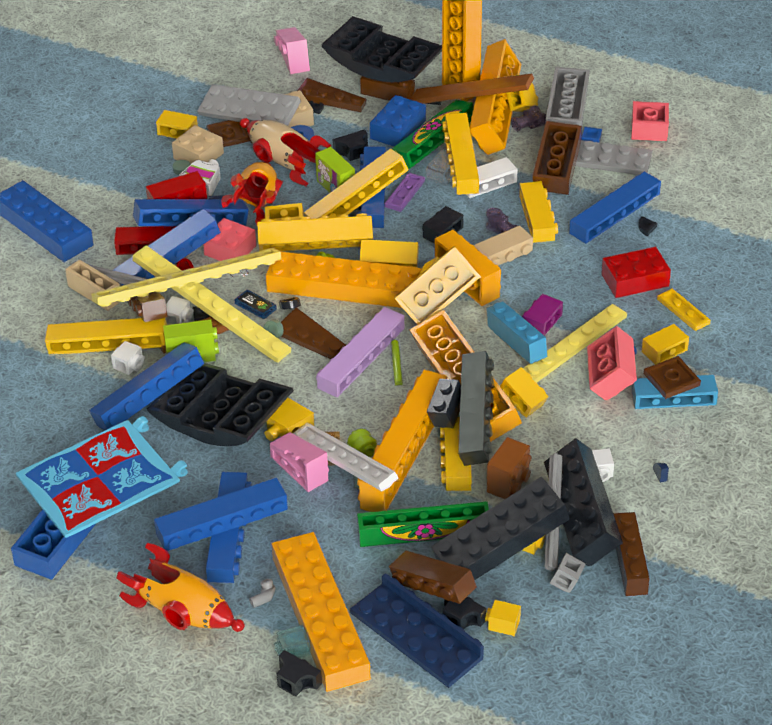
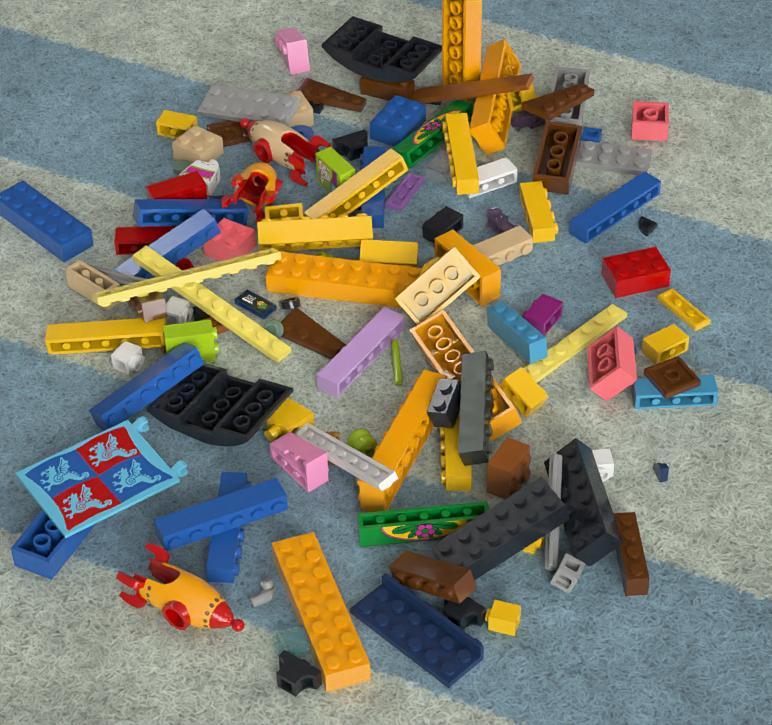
(558, 102): none -> reddish brown wing

